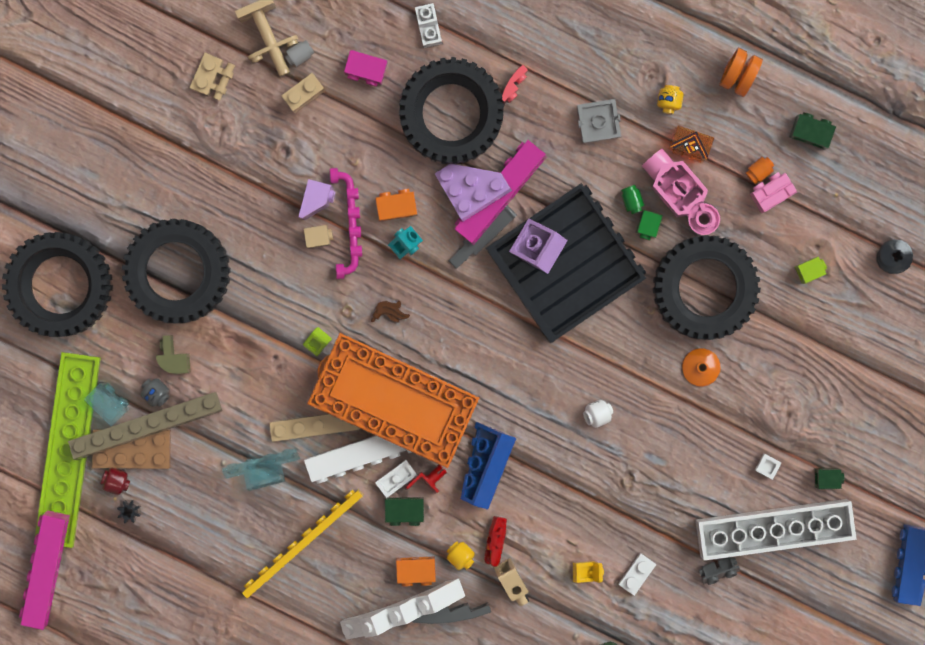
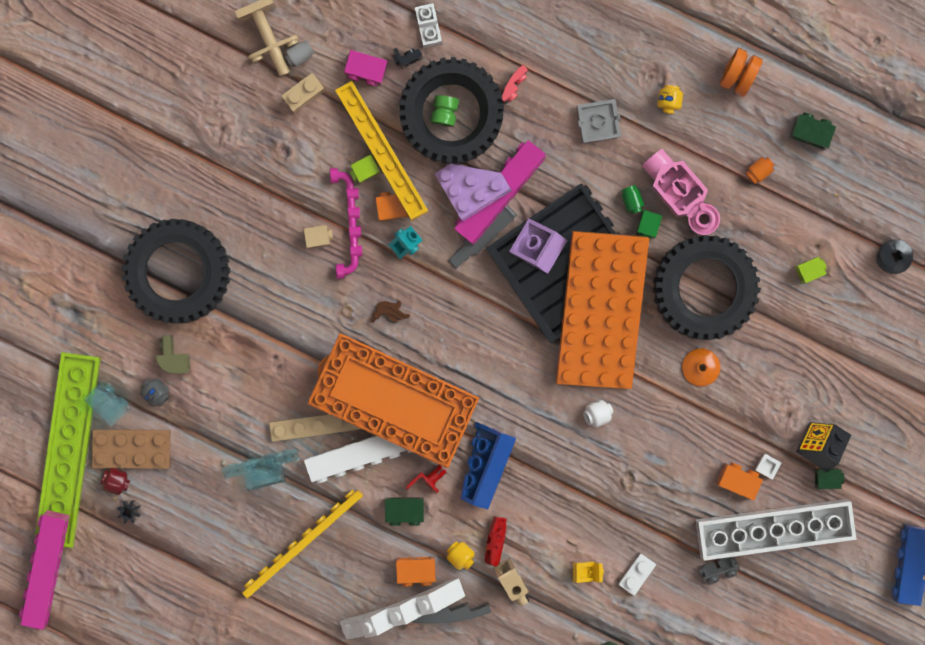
(20, 277): black tyre -> none
(145, 426): dark tan plate -> none
(207, 74): tan plate -> none
(316, 198): lavender slope -> none
(317, 341): lime slope -> none
(364, 169): none -> lime brick
(381, 151): none -> yellow plate
(396, 478): white plate -> none
(411, 56): none -> black bracket
(444, 111): none -> bright green wheel
(602, 309): none -> orange plate
(691, 143): clear orange brick -> none
(739, 481): none -> orange brick
(773, 192): bright pink brick -> none
(823, 444): none -> black slope

